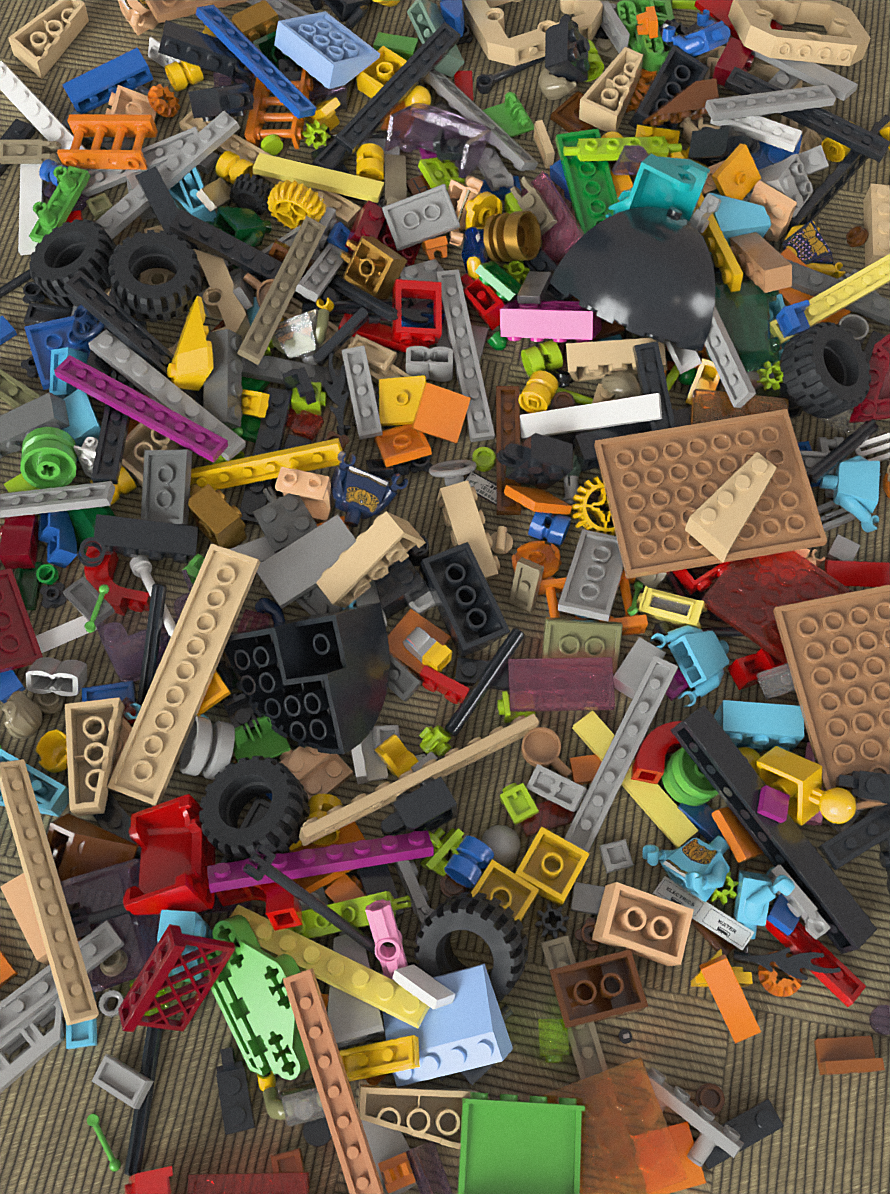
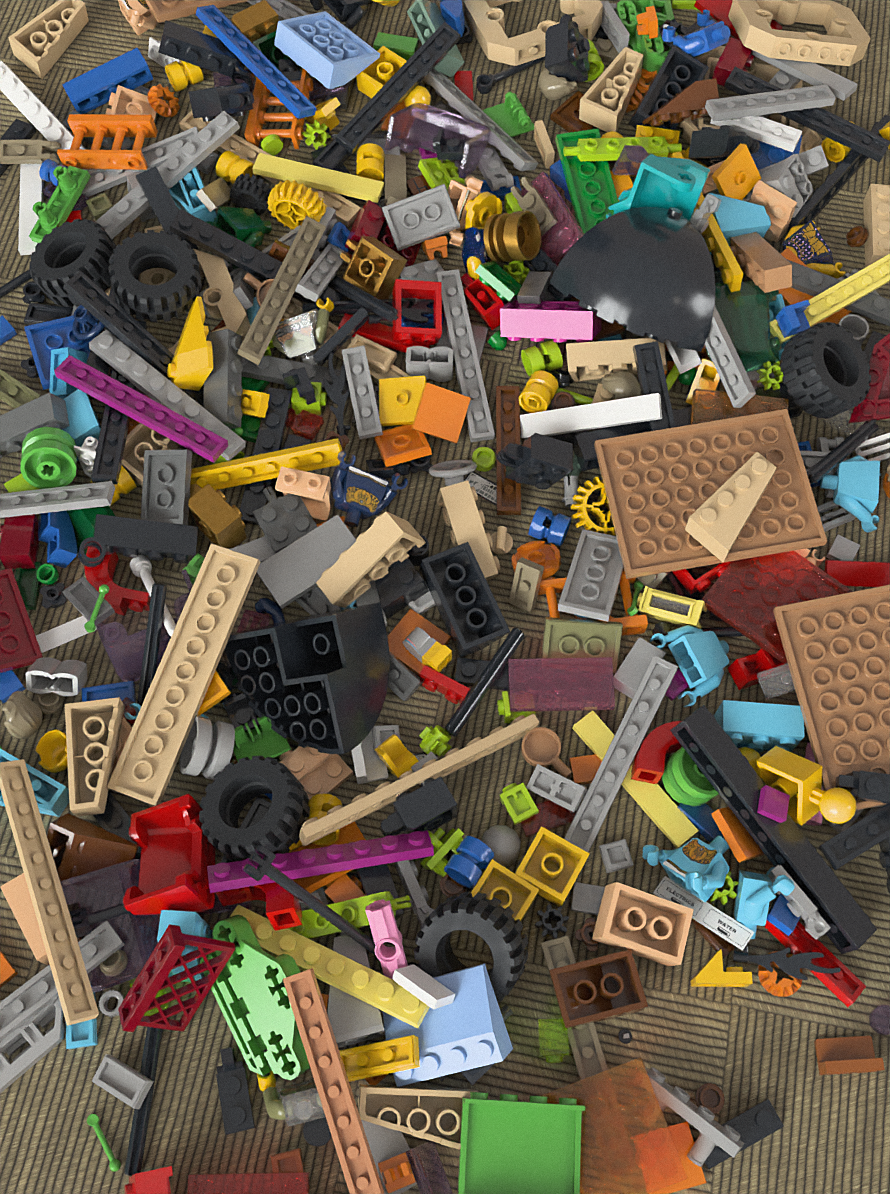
(537, 500): orange tile -> none
(730, 998): orange tile -> none

